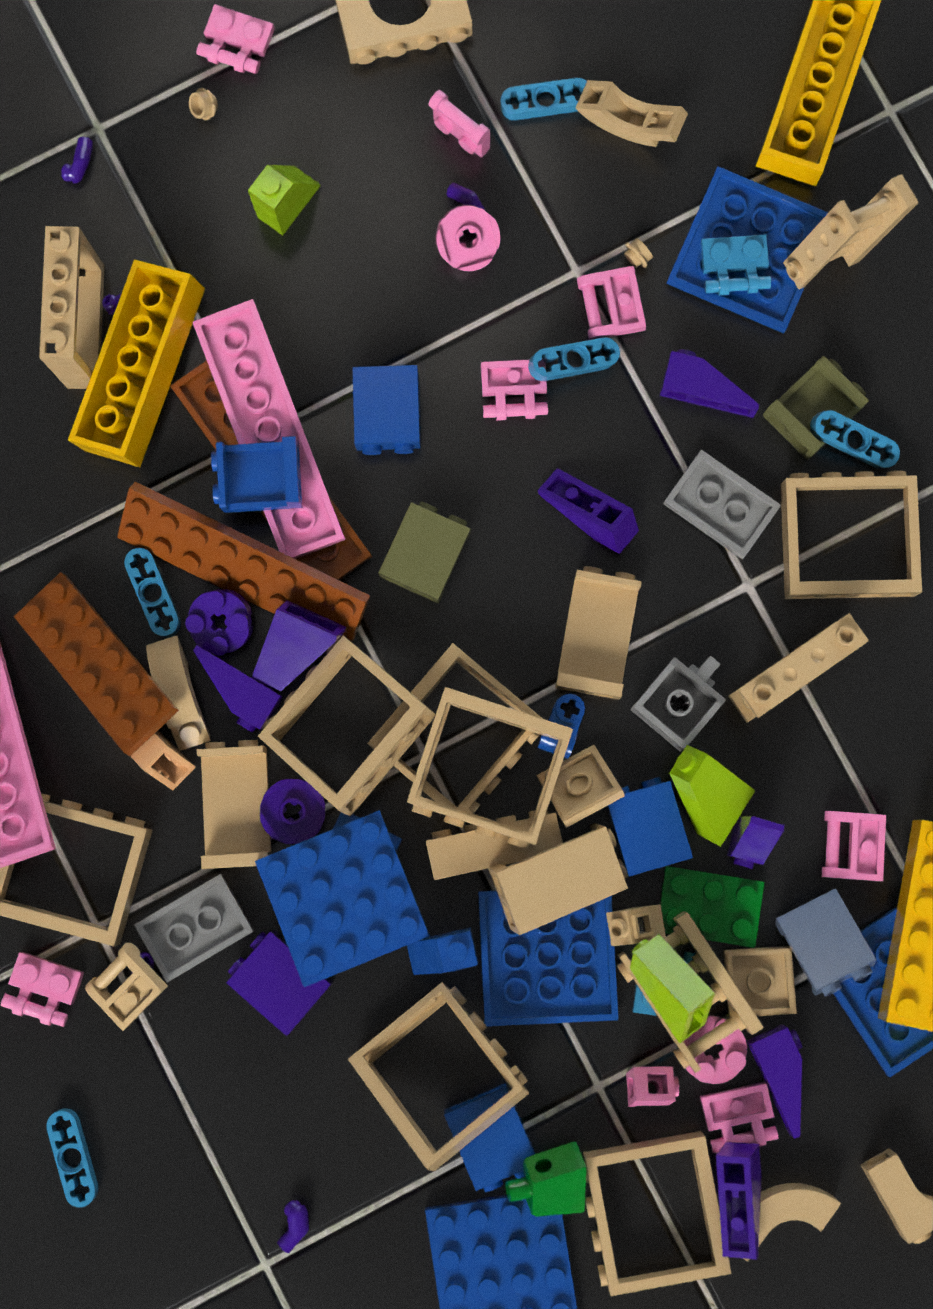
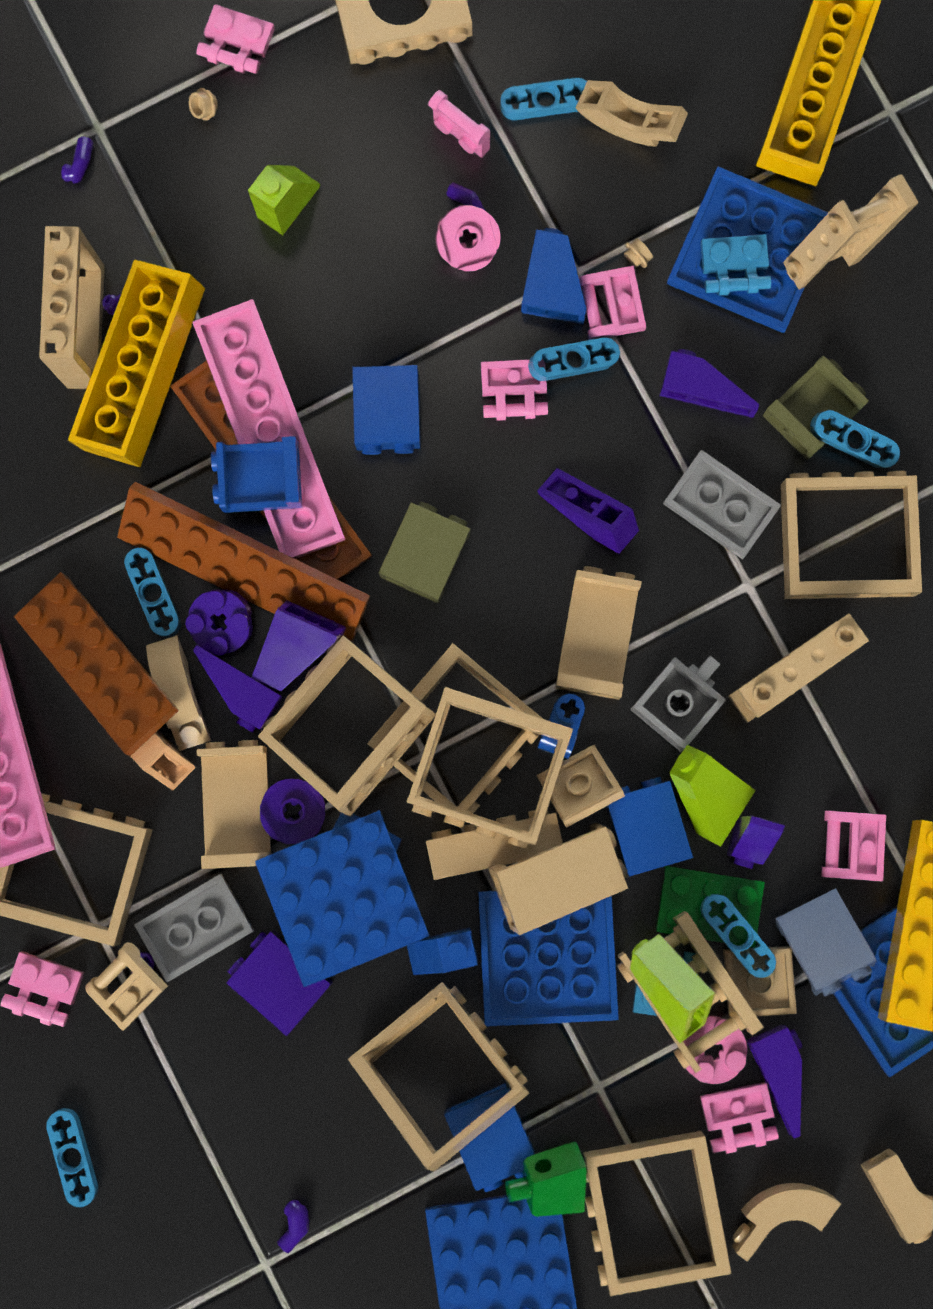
(552, 280): none -> blue slope
(635, 924): tan window -> none
(662, 1077): bright pink brick -> none
(739, 1198): dark purple slope -> none
(761, 949): none -> dark azure beam

